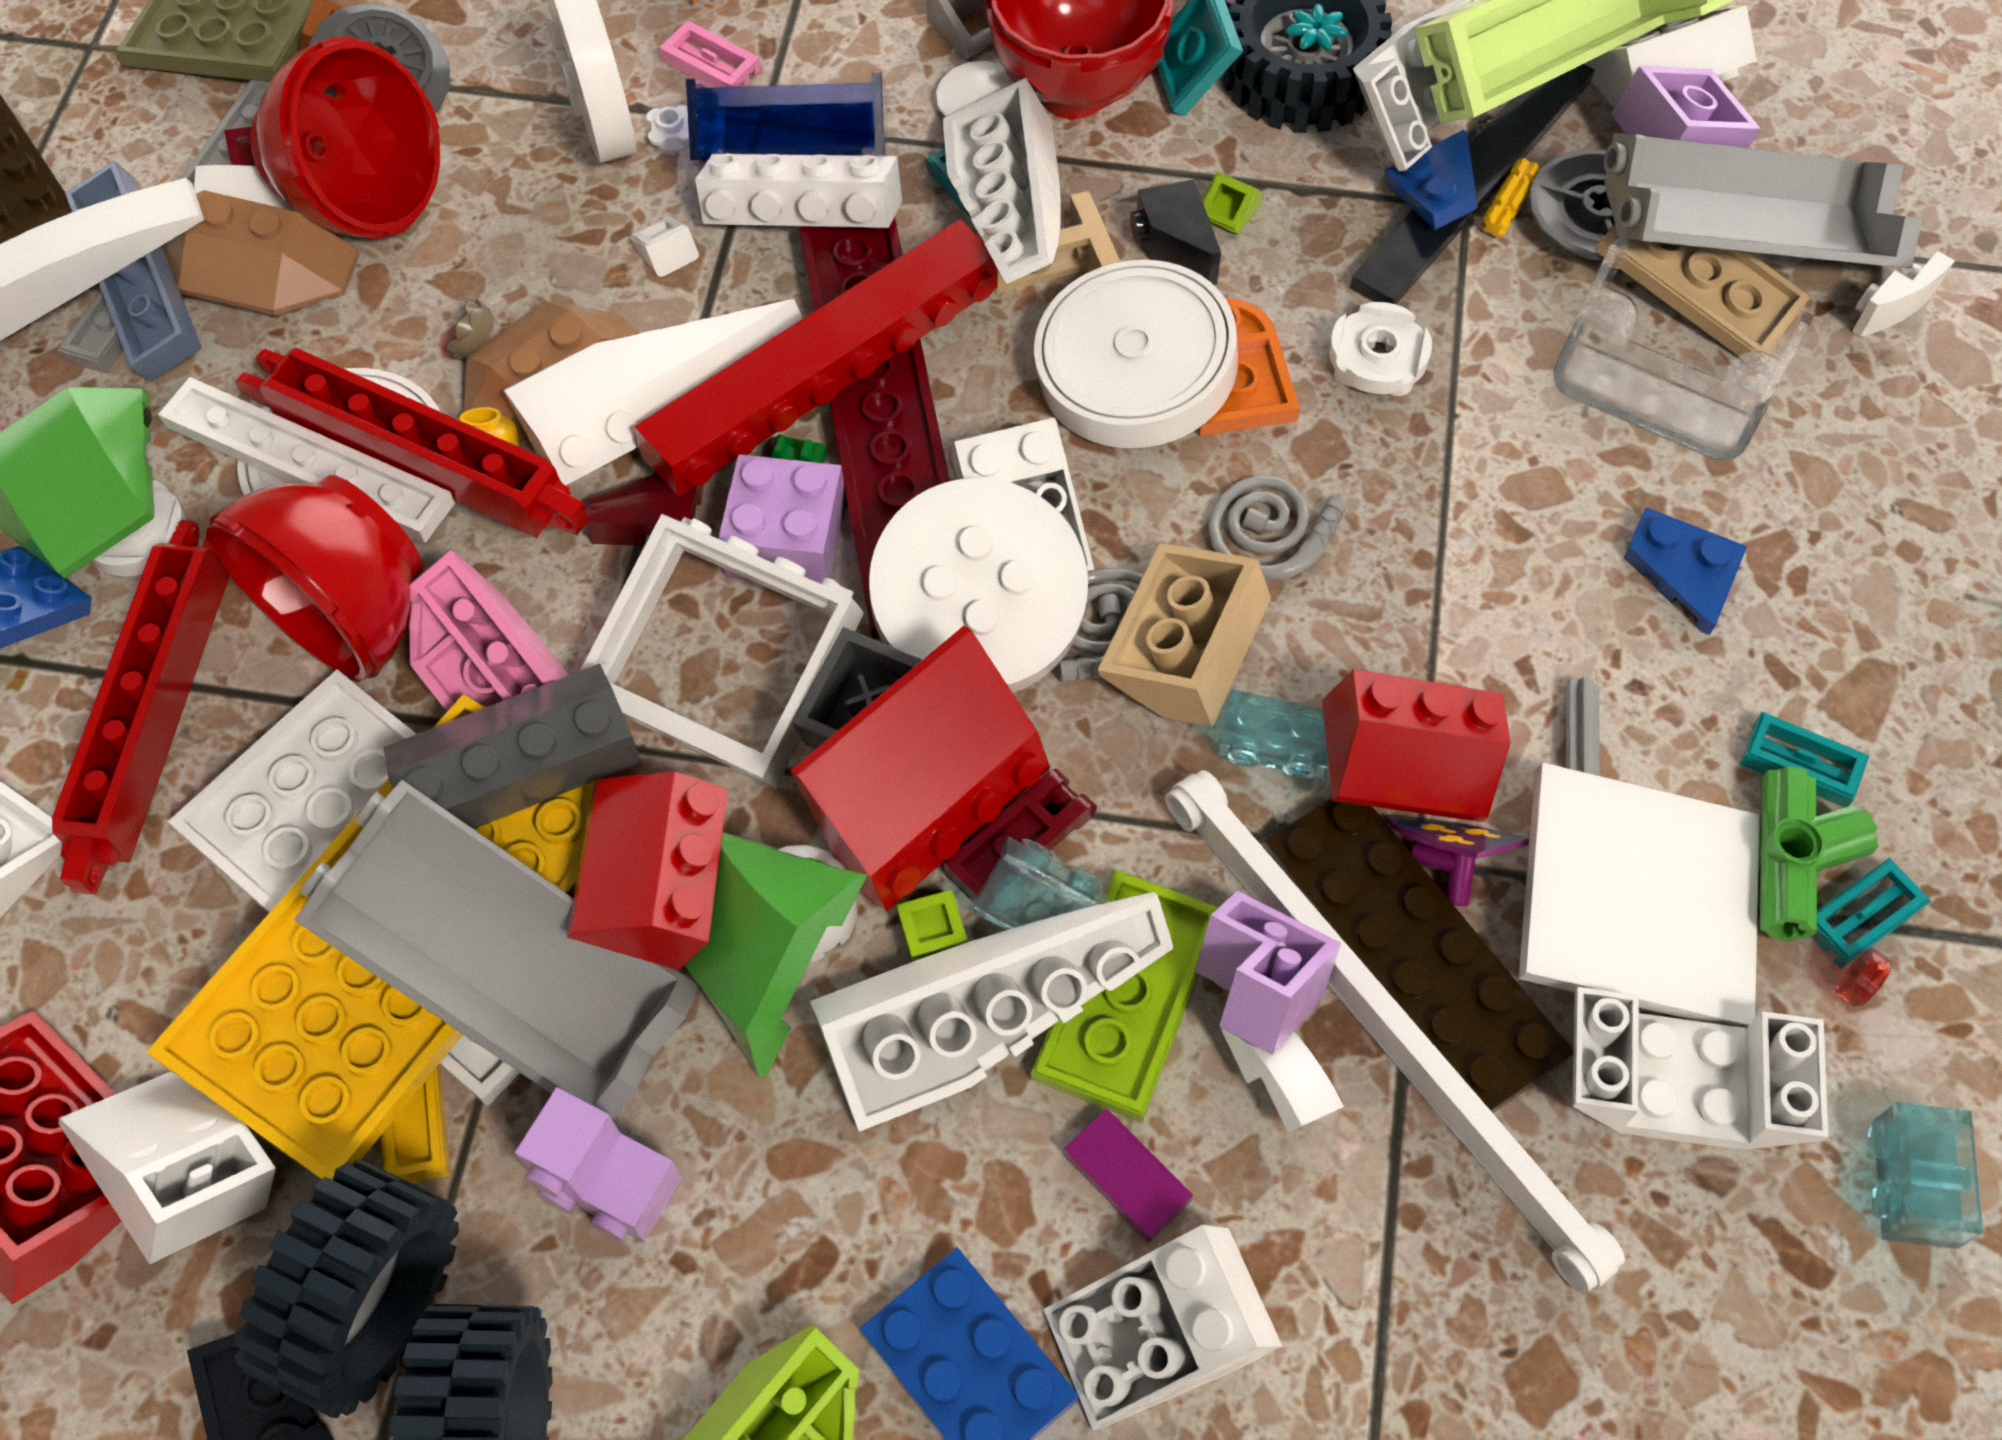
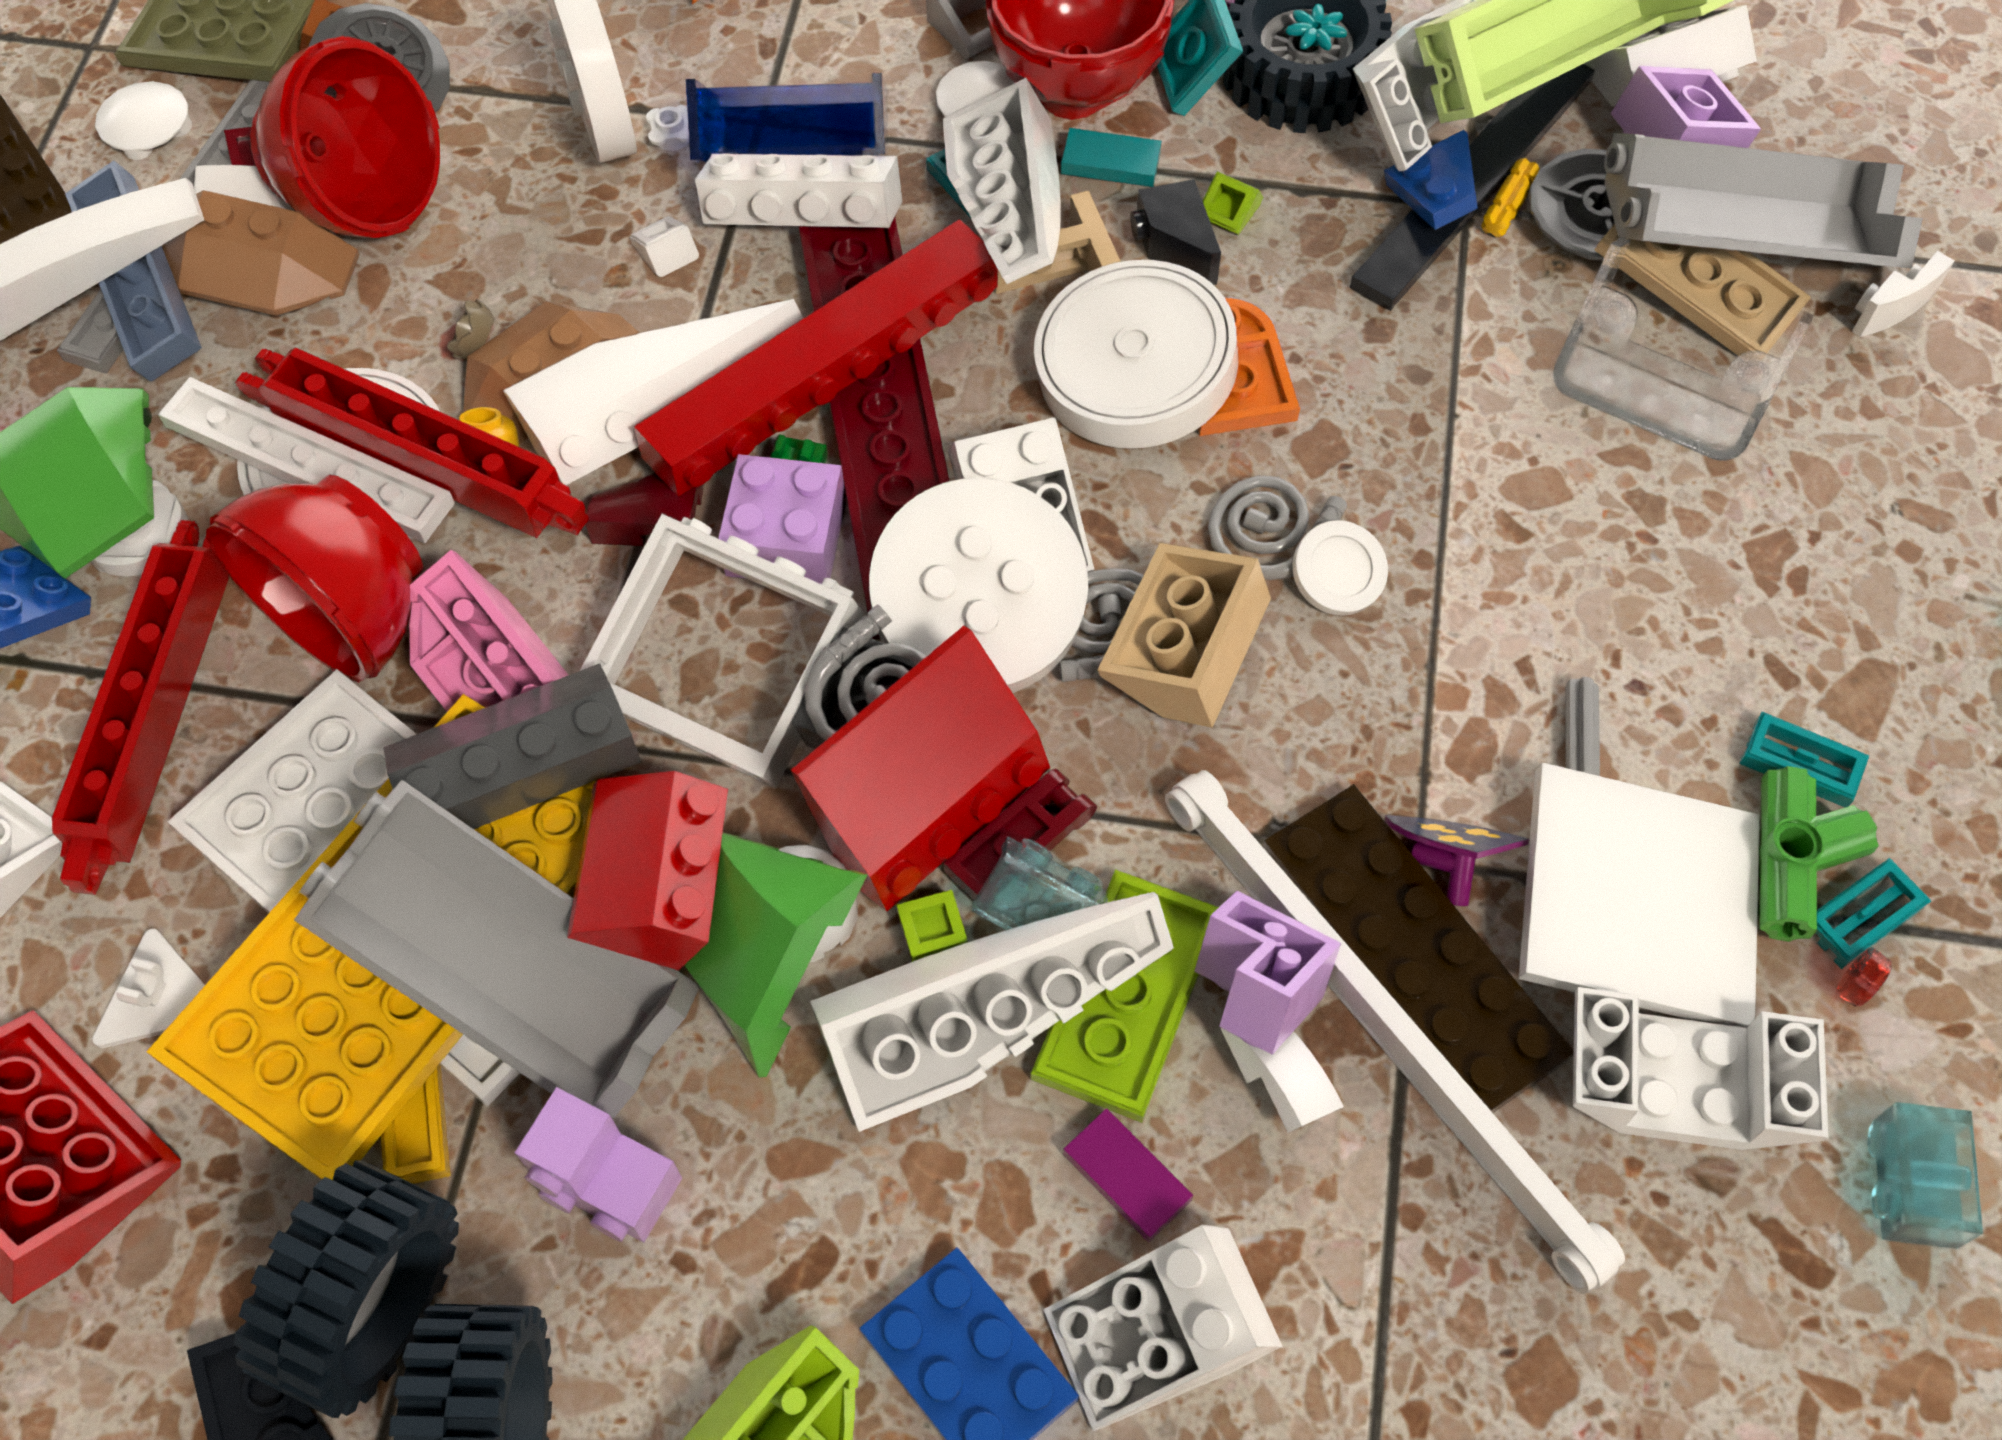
(142, 118): none -> white dish
(149, 994): none -> white piece
(171, 1163): white slope -> none
(704, 63): bright pink tile -> none
(841, 650): none -> light grey piece
(1111, 157): none -> teal tile
(1274, 735): clear light blue bracket -> none
(1340, 567): none -> white piece
(1377, 372): white plate -> none
(1415, 745): red slope -> none
(1686, 564): blue wing -> none

